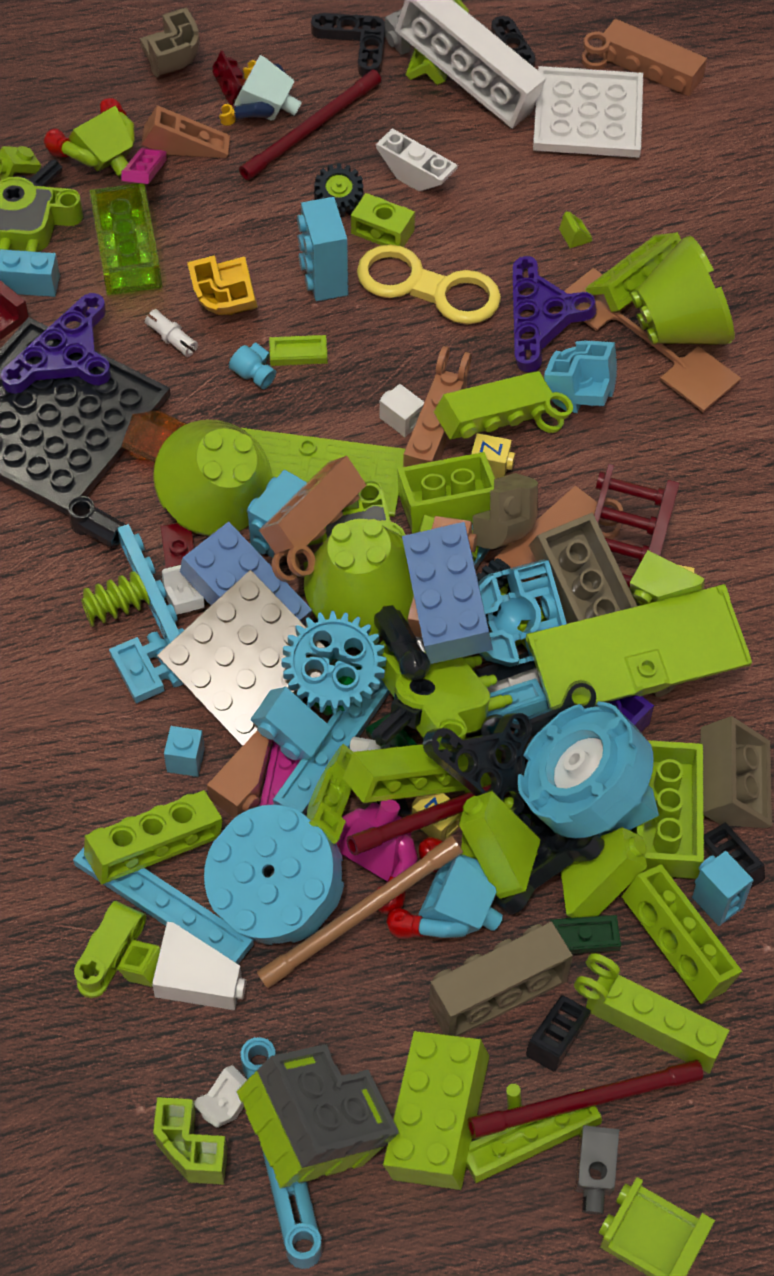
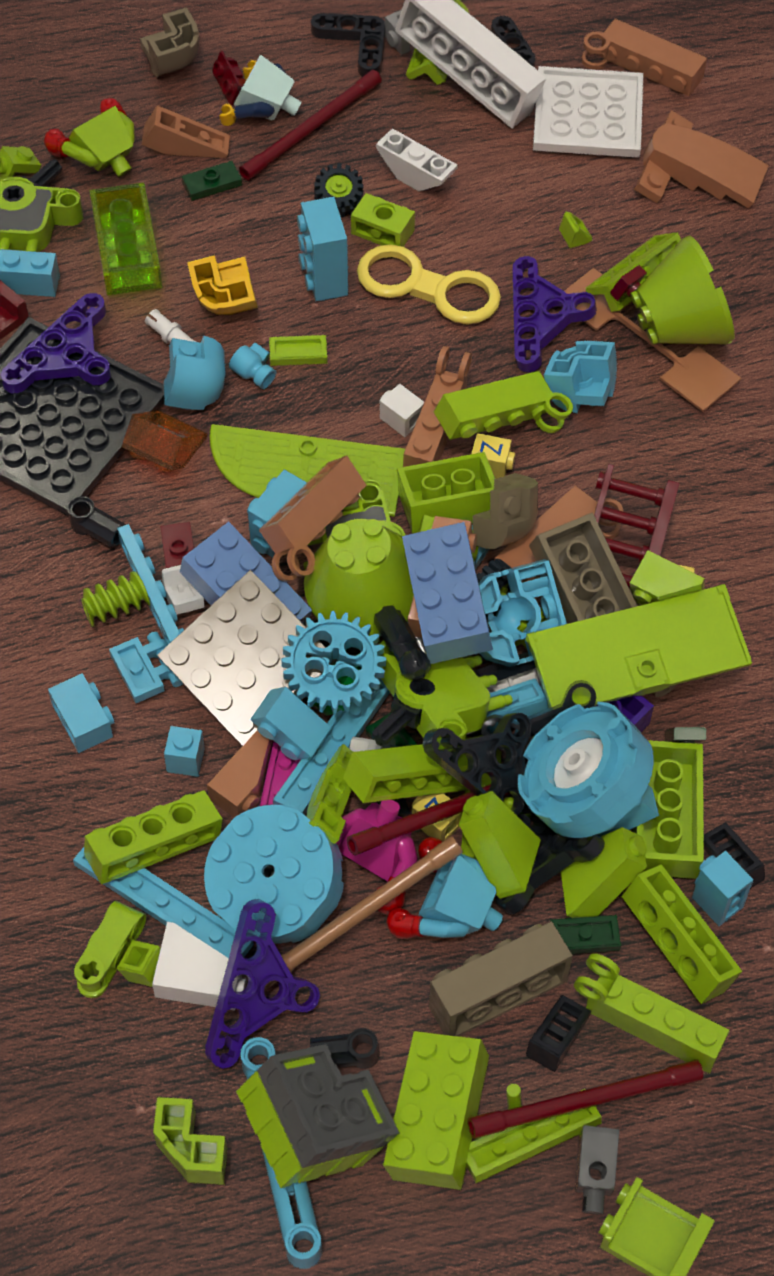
(81, 712): none -> medium azure brick
(144, 166): dark pink tile -> none
(194, 373): none -> medium azure brick
(210, 475): lime cone -> none
(211, 180): none -> dark green plate
(222, 1101): white bracket -> none
(252, 1004): none -> dark purple beam
(343, 1048): none -> black piece
(628, 283): none -> dark red plate
(685, 734): none -> plate
(698, 161): none -> nougat slope
(736, 774): dark tan slope -> none

